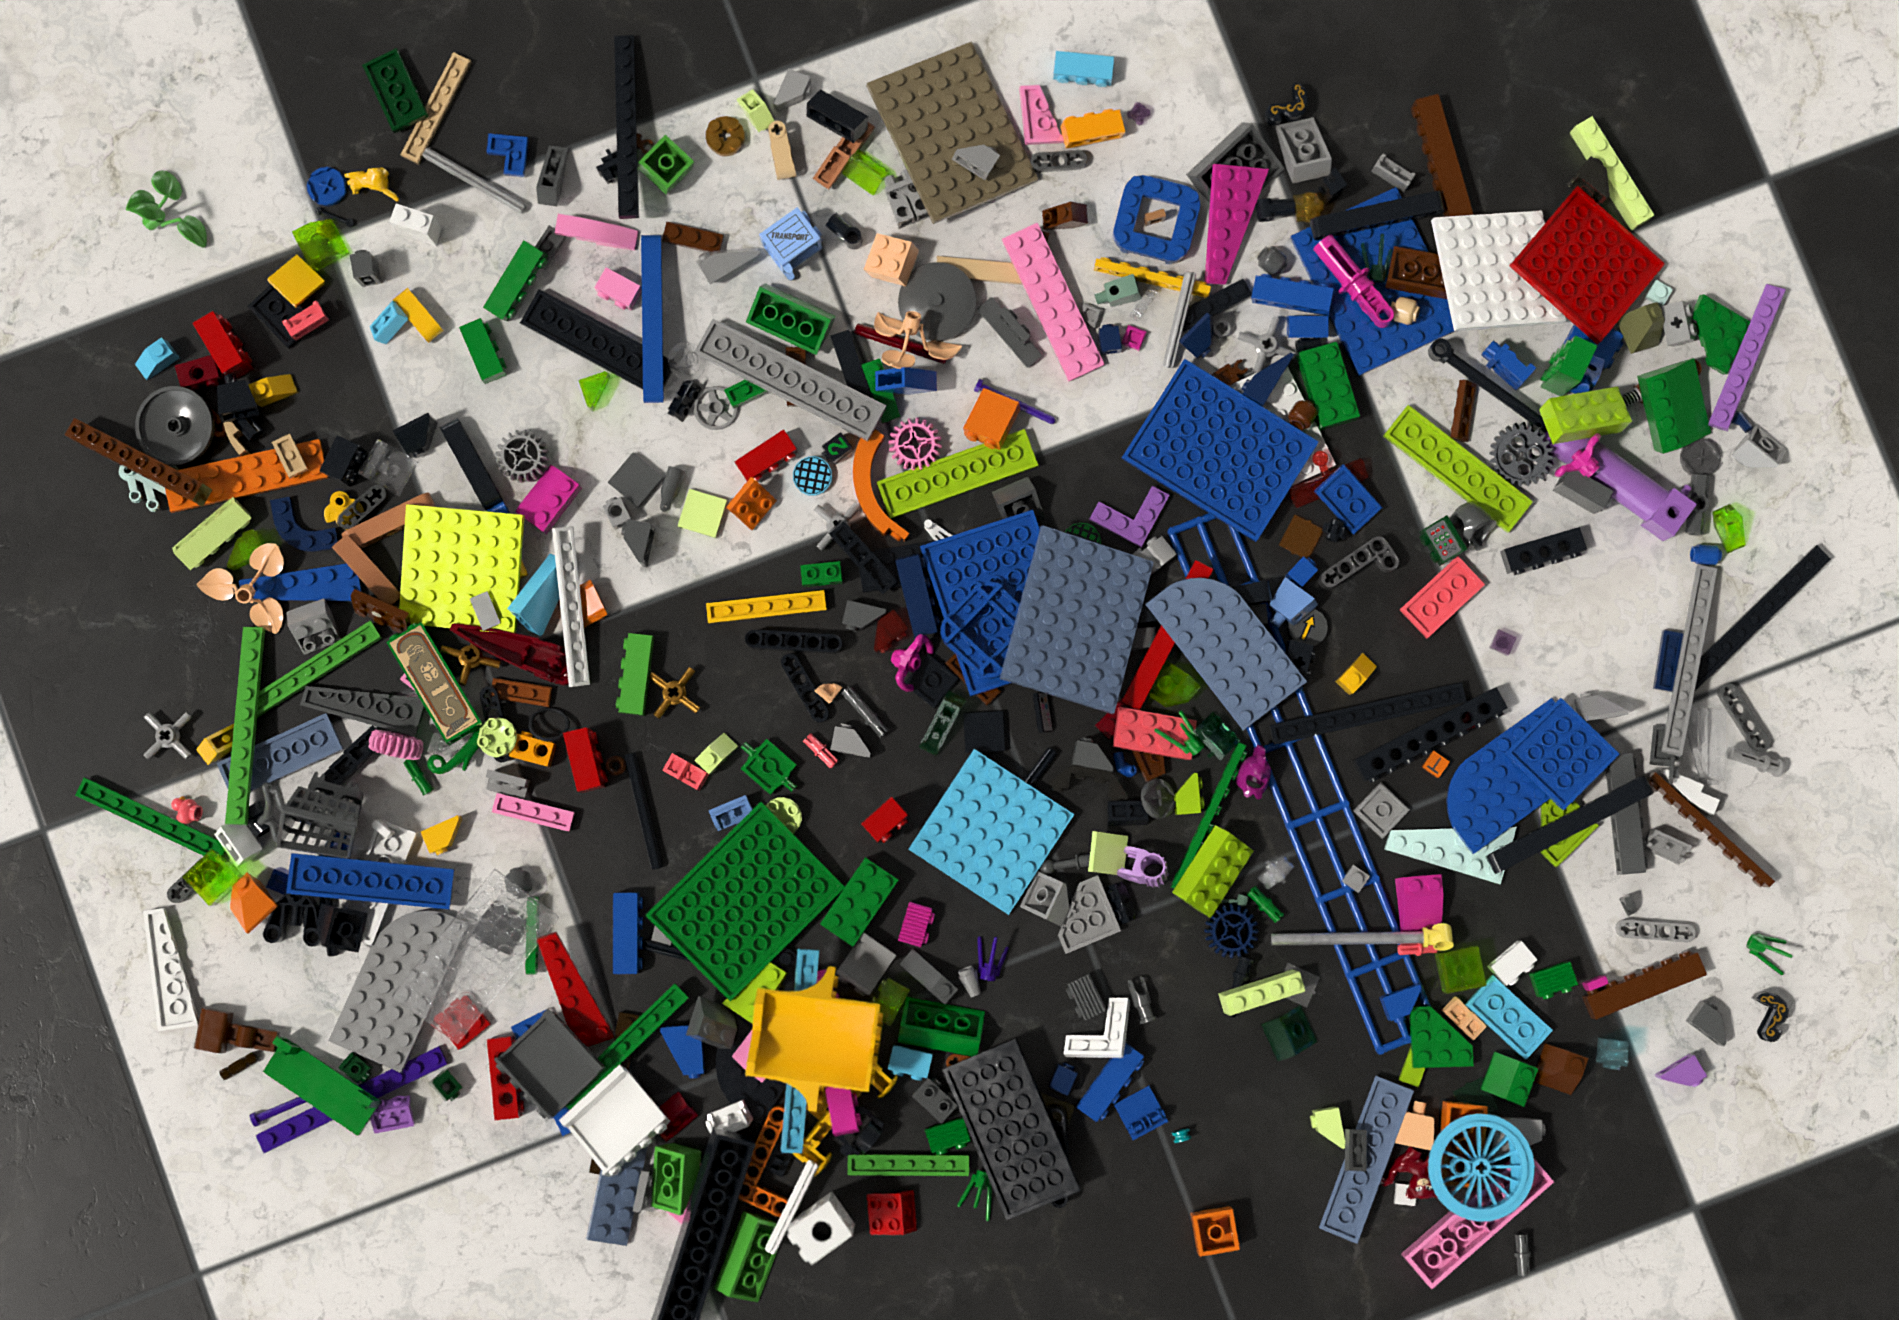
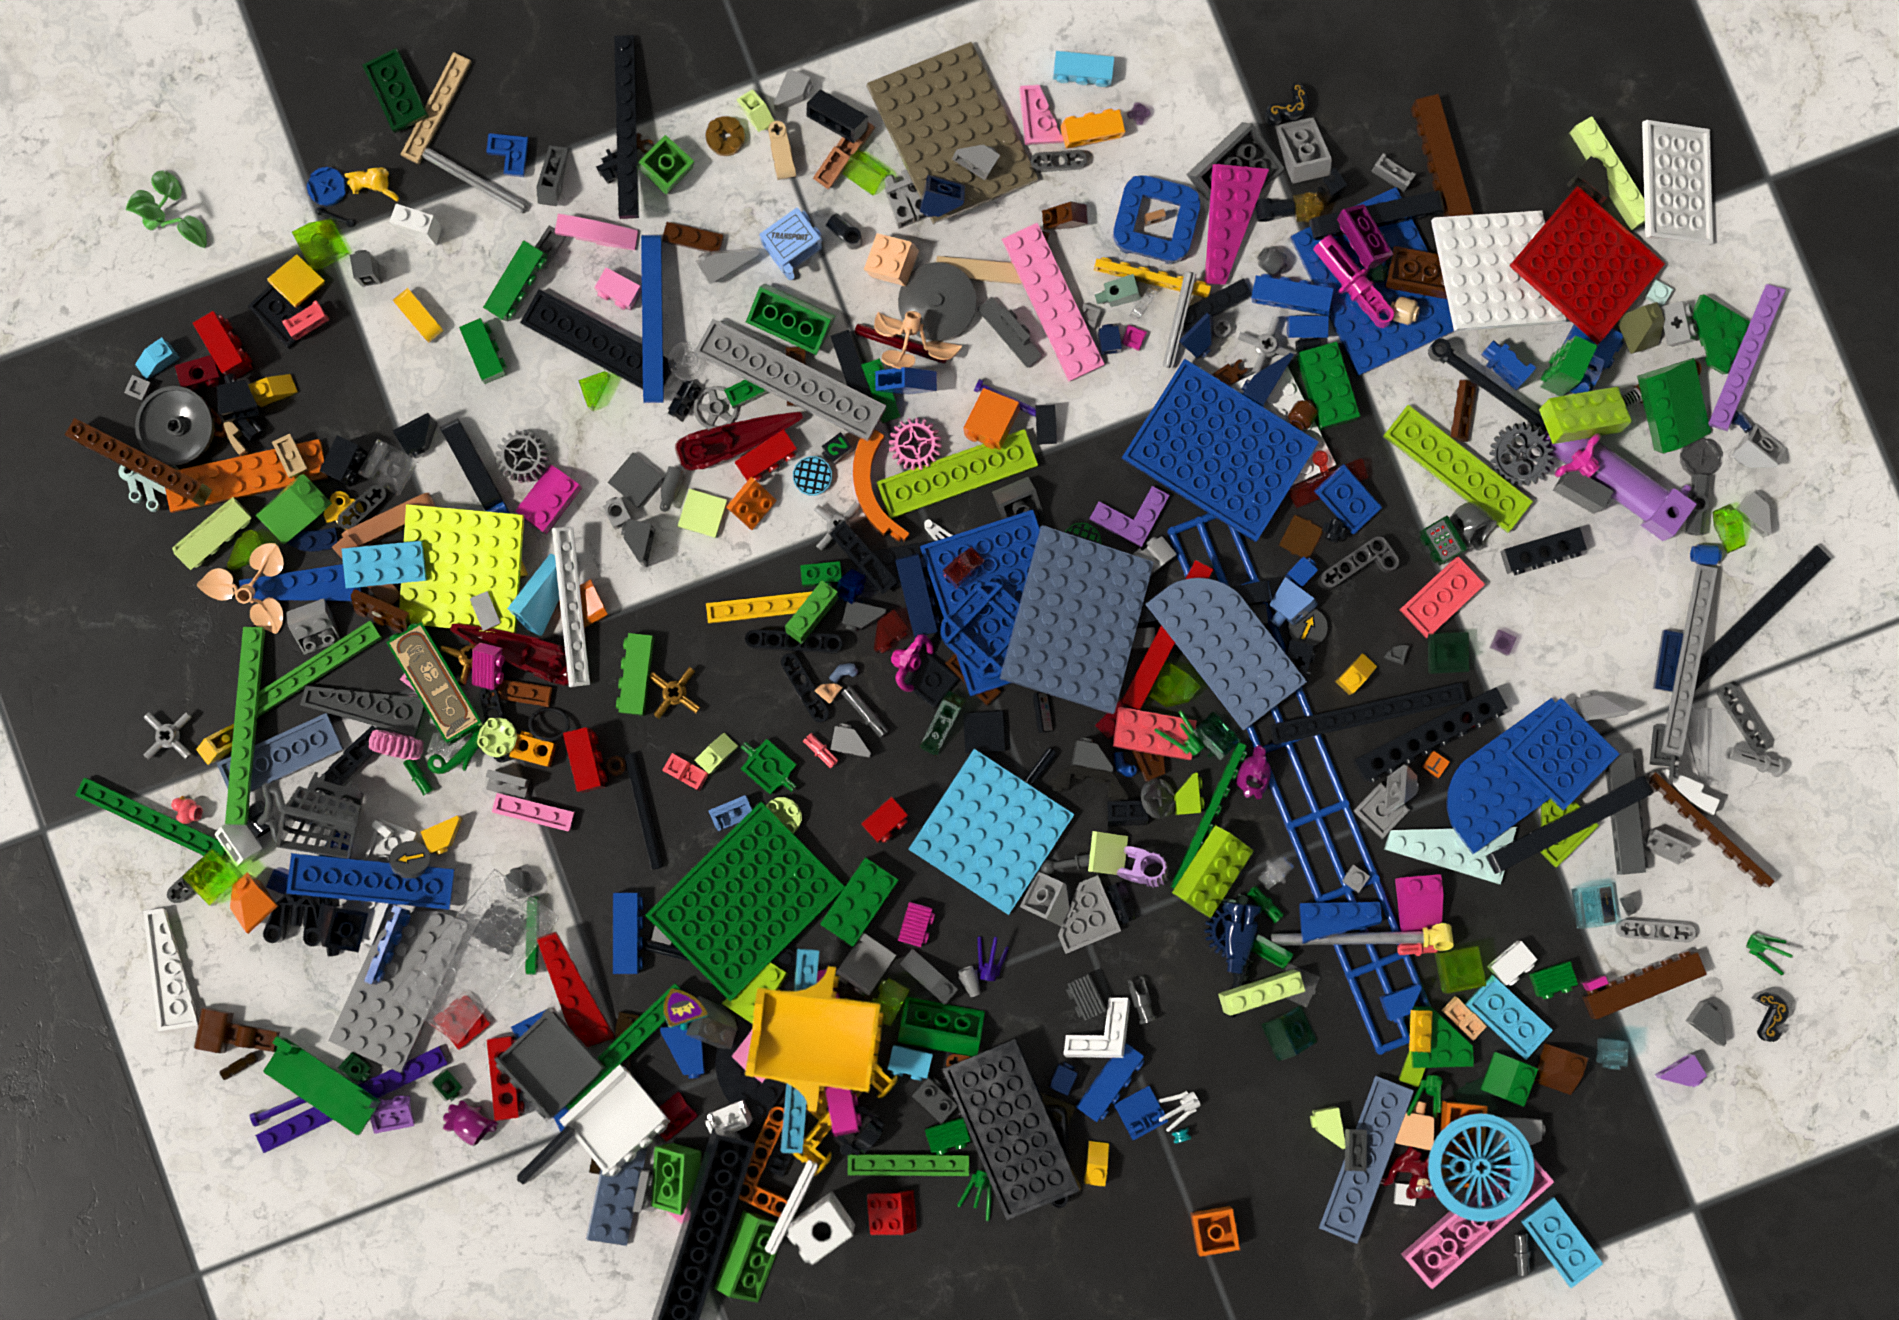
(138, 388): none -> light grey plate
(293, 508): none -> bright green slope
(384, 564): none -> medium azure plate
(387, 943): none -> blue wing
(388, 323): medium azure slope -> none
(409, 859): none -> dark grey tile
(468, 1123): none -> magenta piece
(487, 666): none -> dark pink brick
(545, 1155): none -> black axle
(682, 1008): none -> shield
(724, 442): none -> dark red piece
(811, 612): none -> bright green brick
(843, 669): none -> sand blue arm
(850, 585): none -> clear blue brick
(941, 196): none -> dark blue slope
(962, 567): none -> clear red slope
(1046, 424): none -> black tile
(1096, 1163): none -> yellow slope
(1188, 1103): none -> white plant
(1239, 935): none -> dark blue piece
(1271, 952): none -> green tile
(1327, 919): none -> blue wing
(1364, 236): none -> magenta slope
(1397, 654): none -> dark grey tile
(1400, 788): none -> light grey slope
(1420, 1031): none -> yellow plate
(1433, 1088): none -> green plant
(1448, 652): none -> clear green plate
(1561, 1242): none -> medium azure plate
(1594, 906): none -> clear light blue slope
(1677, 183): none -> white plate
(1756, 513): none -> light grey slope

